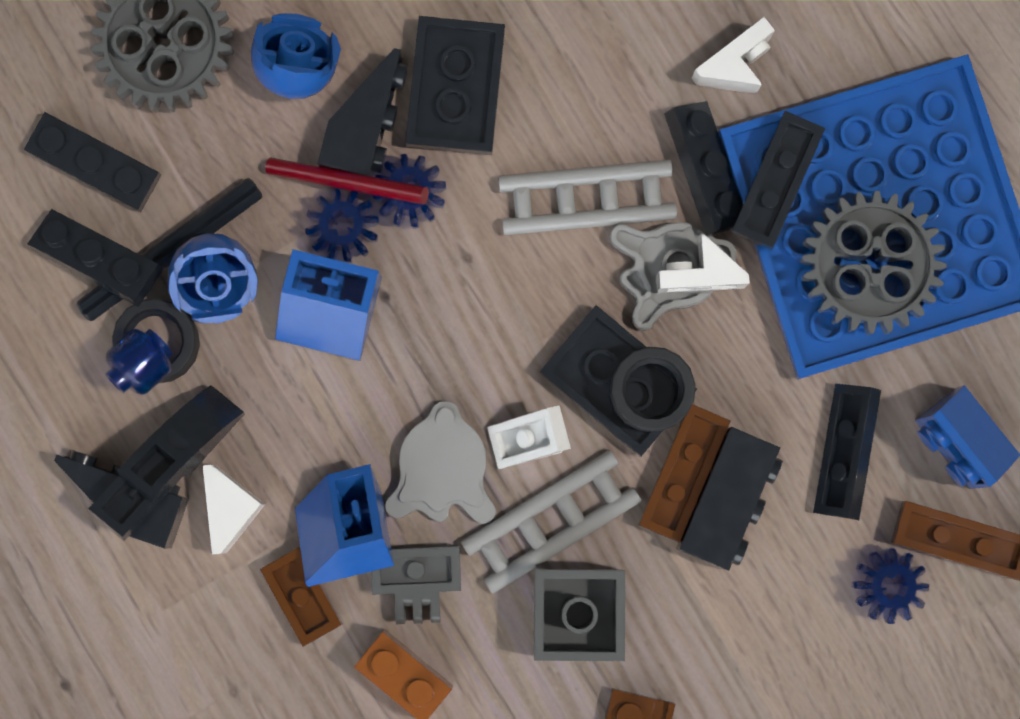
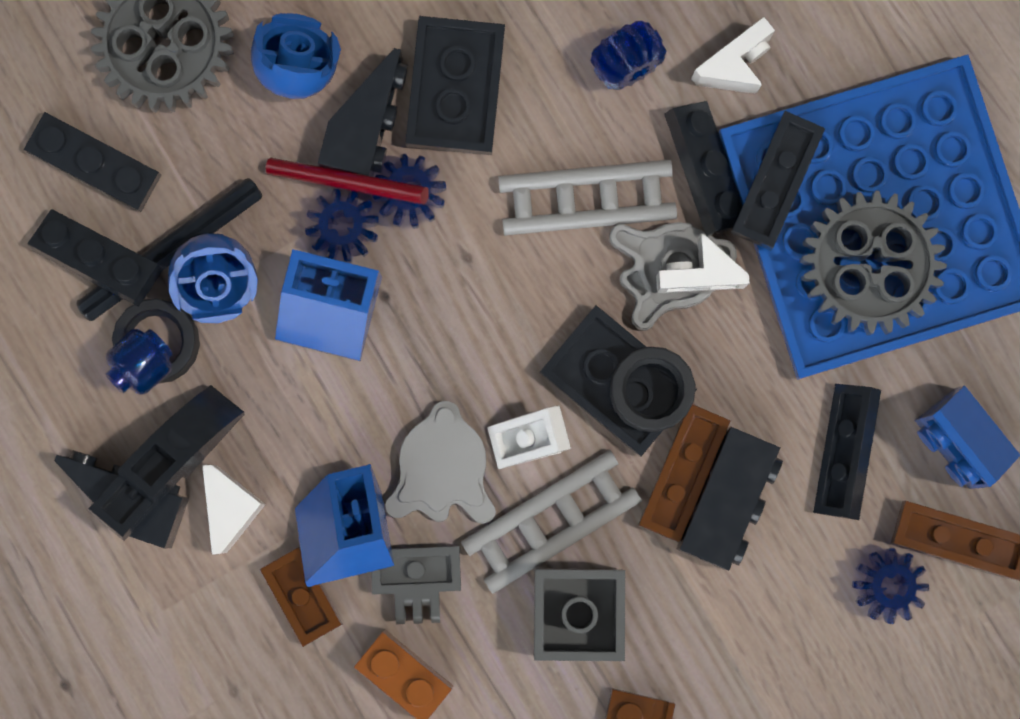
(628, 55): none -> clear blue gear

